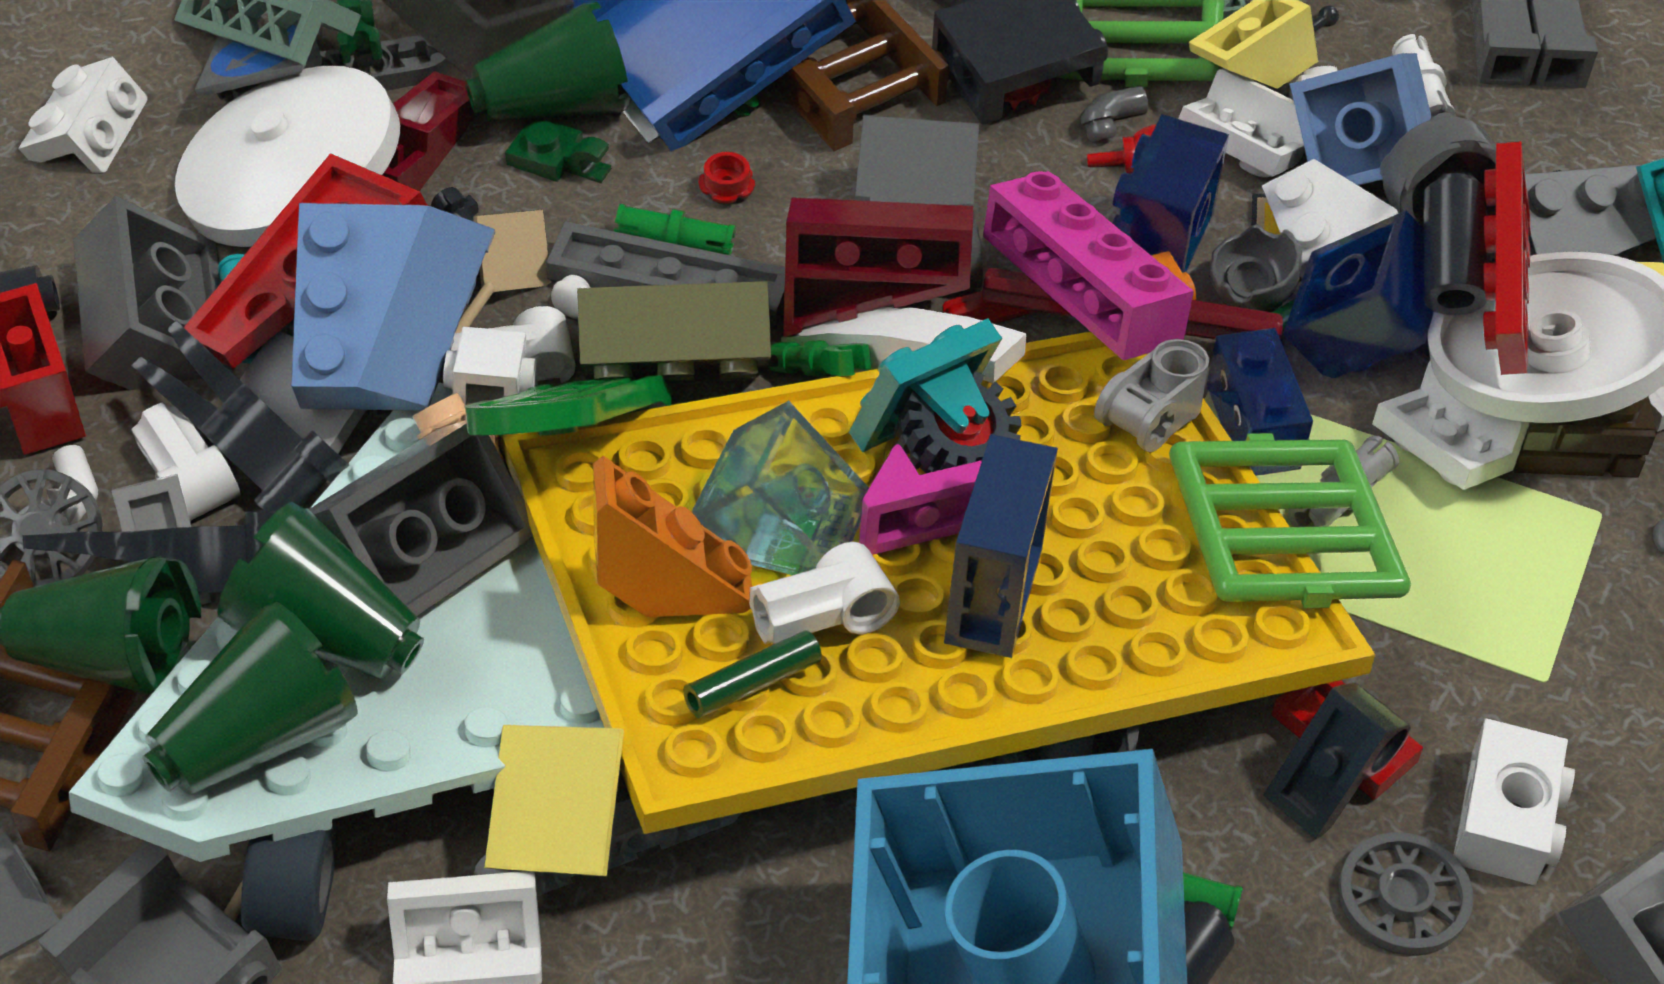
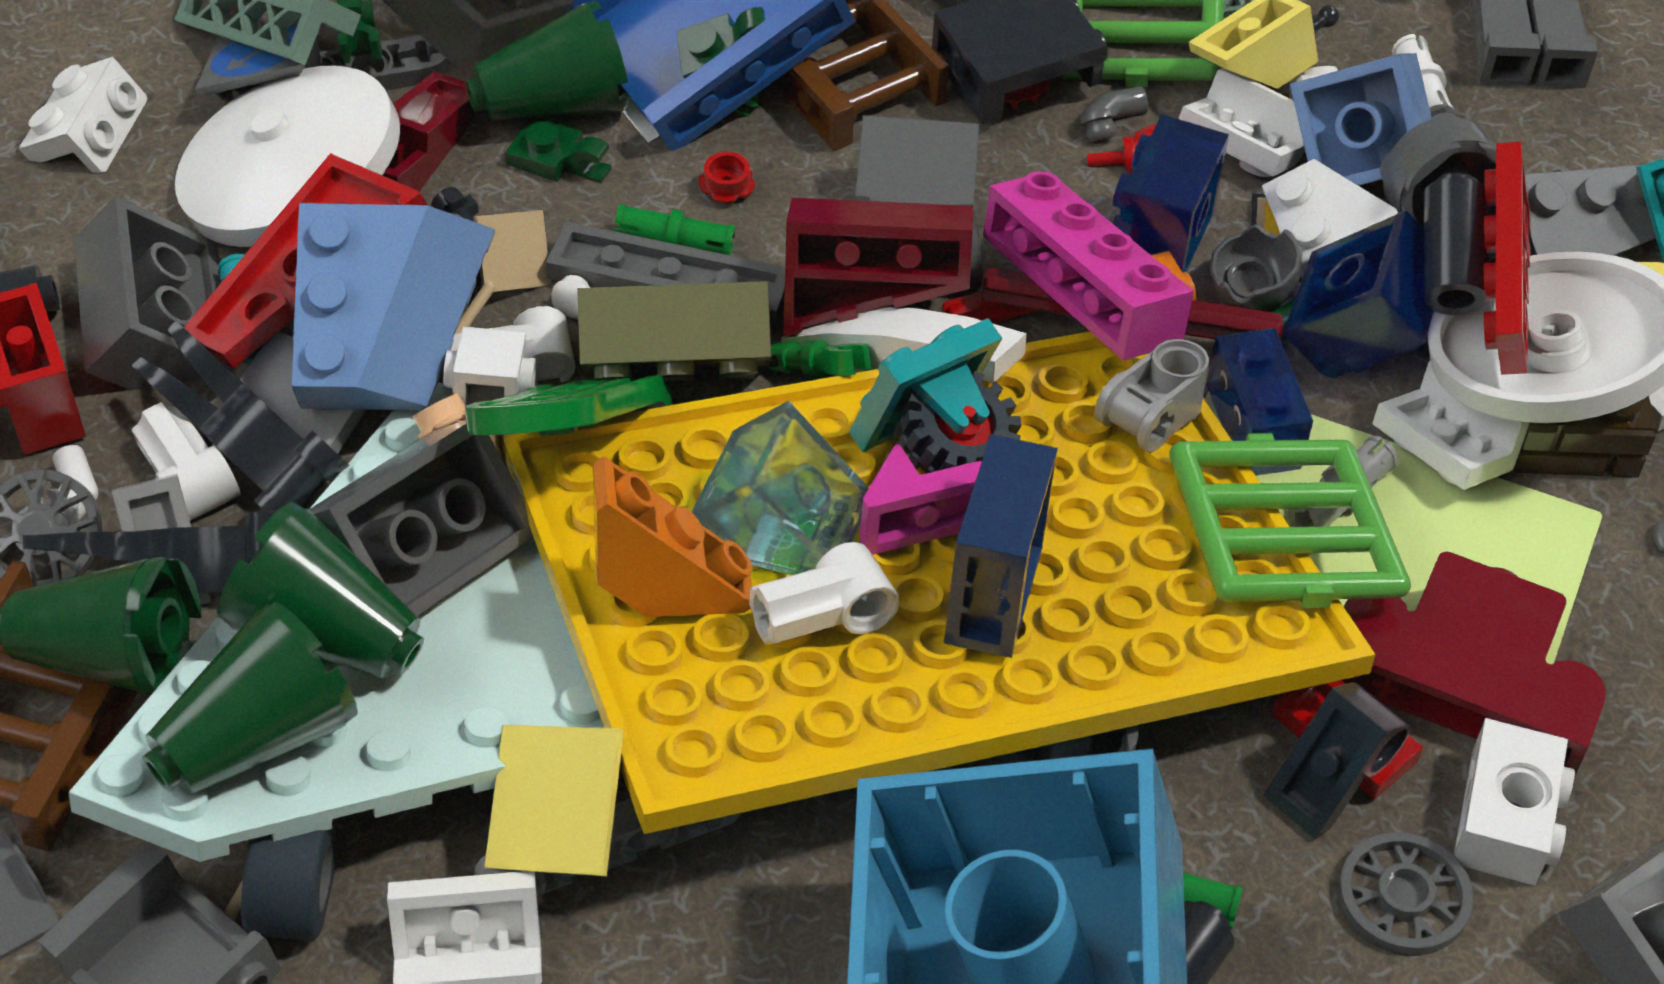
(709, 38): none -> plate
(752, 674): dark green piece -> none
(1479, 654): none -> dark red brick

